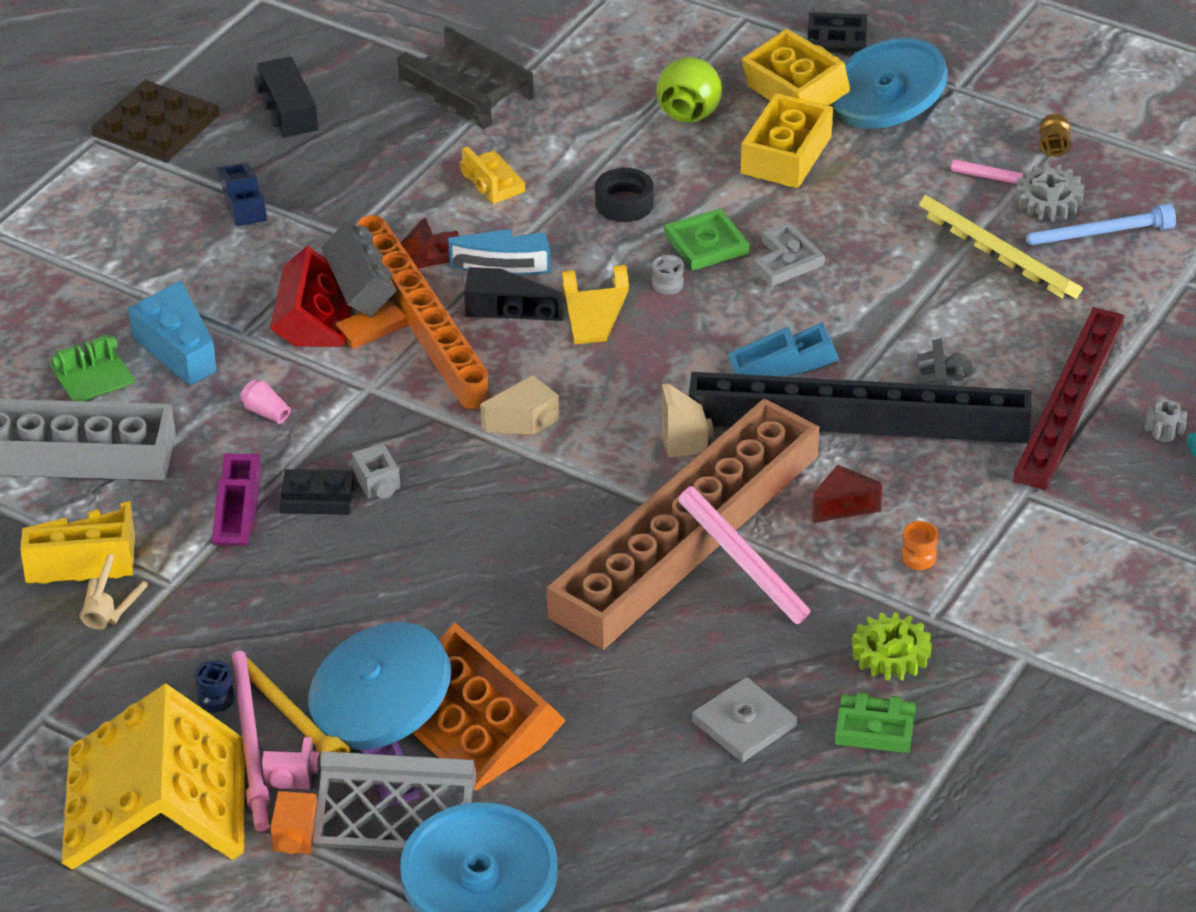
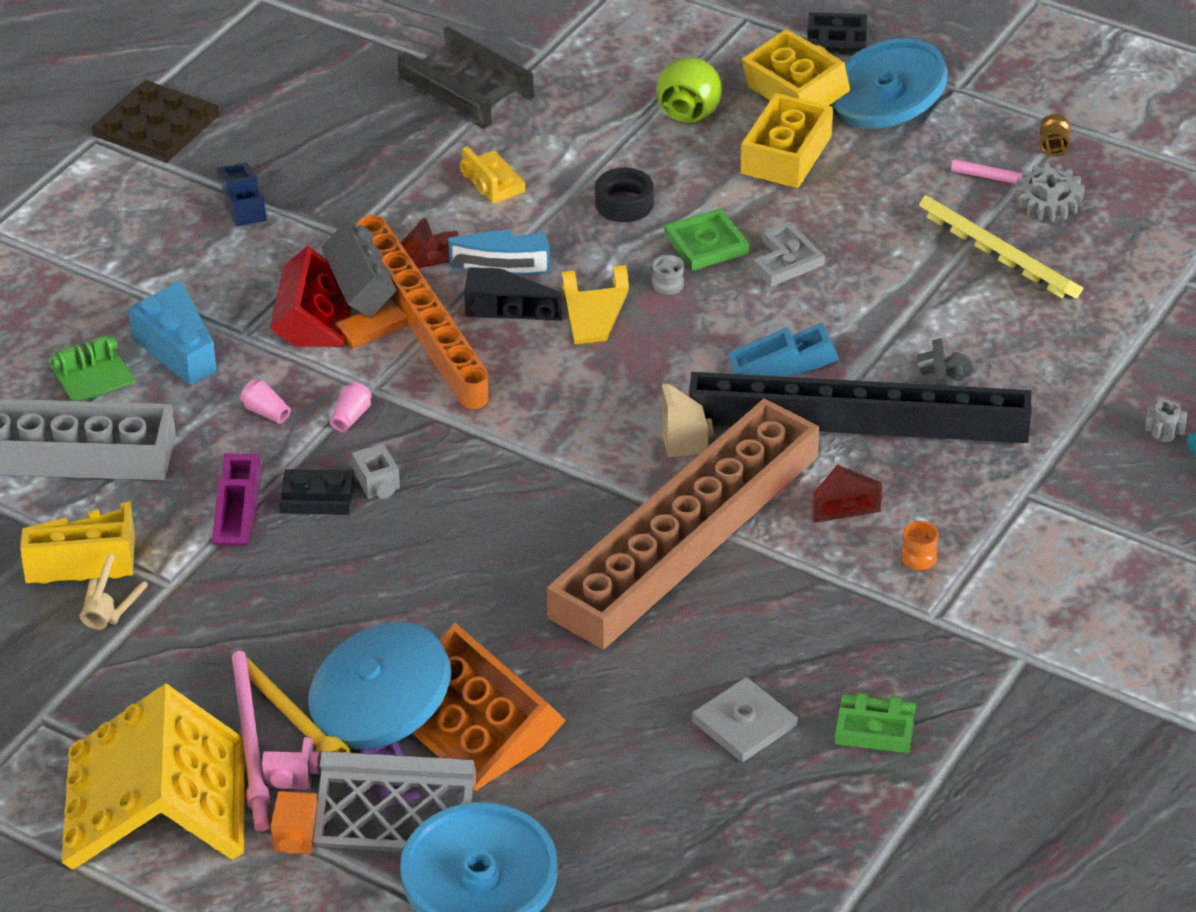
(214, 686): dark blue wheel -> none
(286, 97): black brick -> none
(351, 404): none -> bright pink cone
(521, 409): tan slope -> none
(744, 555): bright pink axle -> none
(891, 646): lime gear -> none
(1068, 399): dark red plate -> none
(1161, 217): light blue piece -> none

